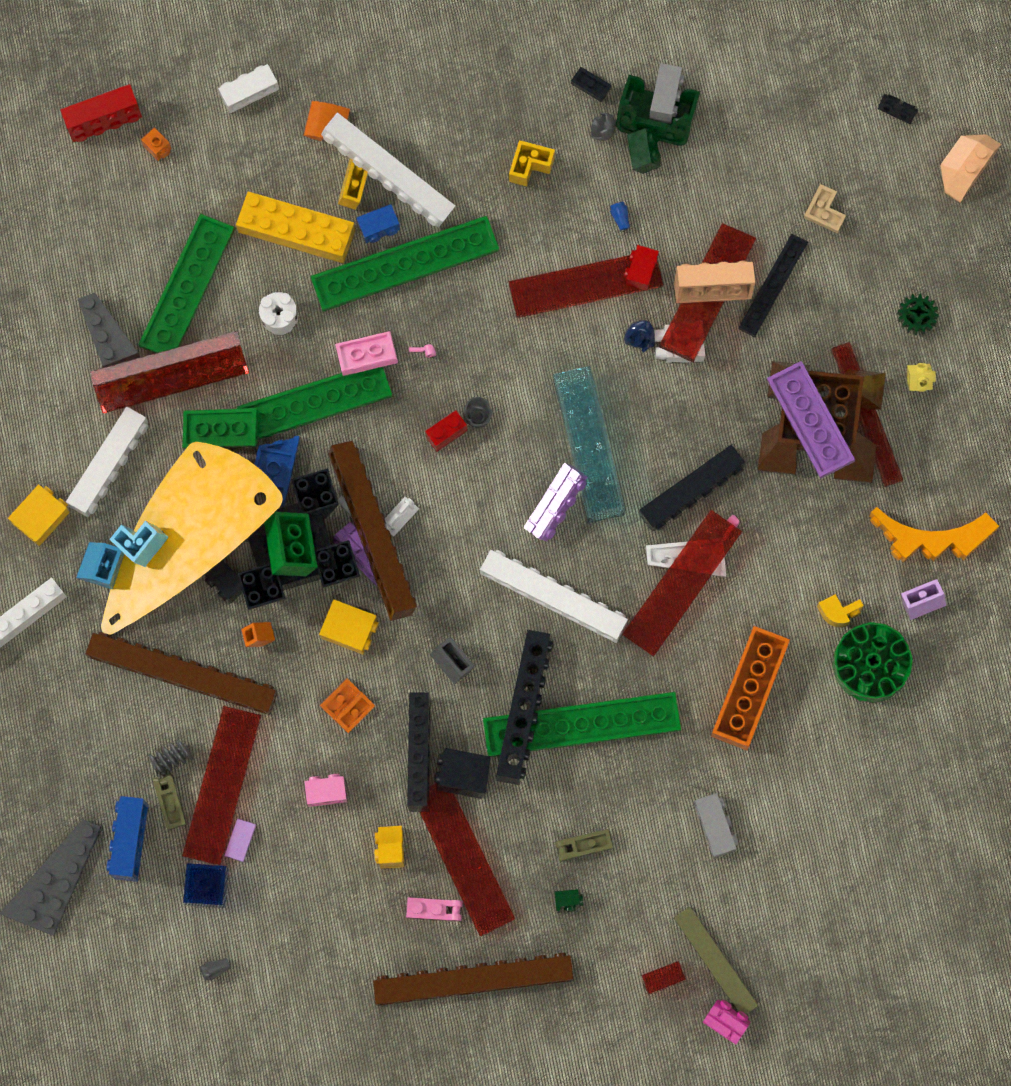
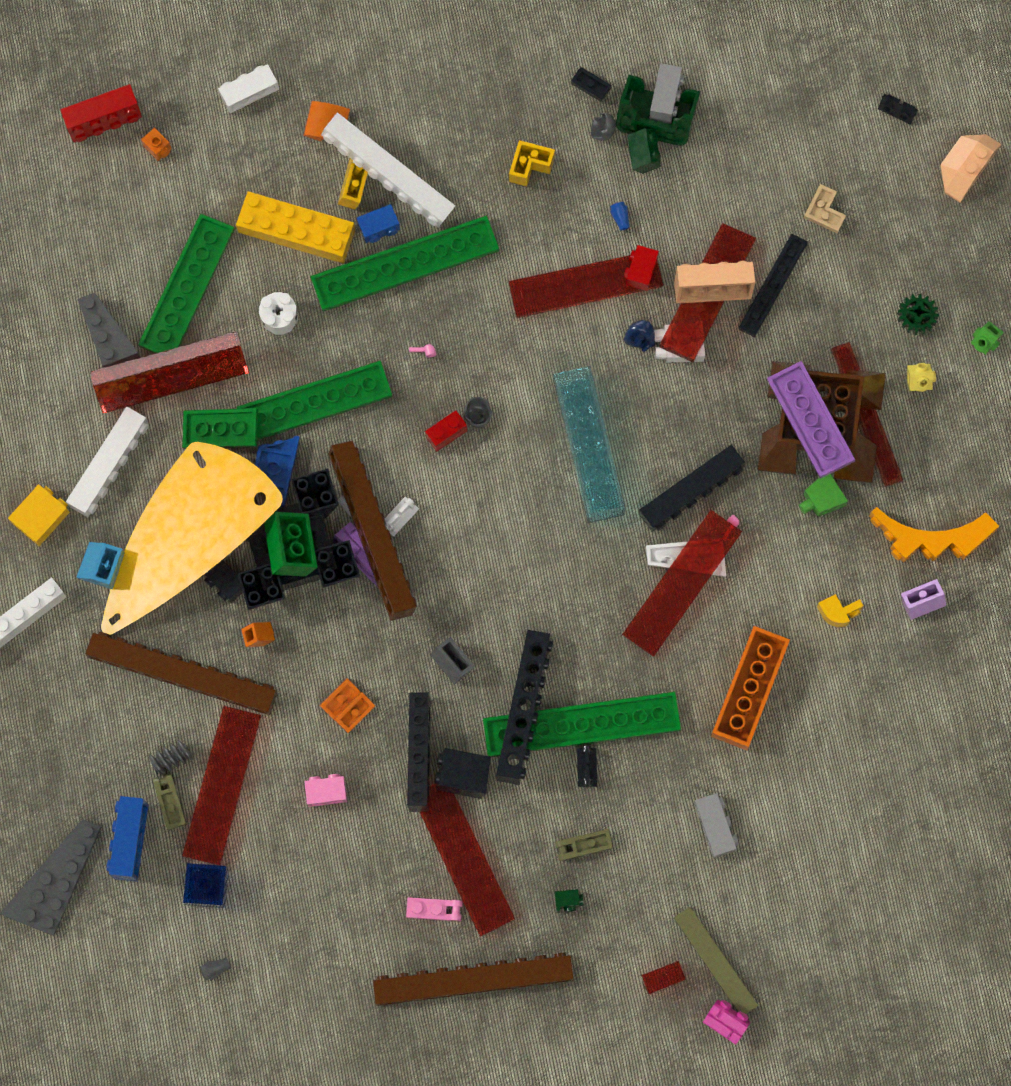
(139, 545): medium azure brick -> none
(240, 840): lavender tile -> none
(349, 627): yellow brick -> none
(366, 353): bright pink tile -> none
(390, 847): yellow brick -> none
(554, 596): white brick -> none
(555, 502): brick -> none
(587, 766): none -> black hinge
(823, 497): none -> bright green torso
(890, 666): green brick -> none
(987, 338): none -> bright green brick

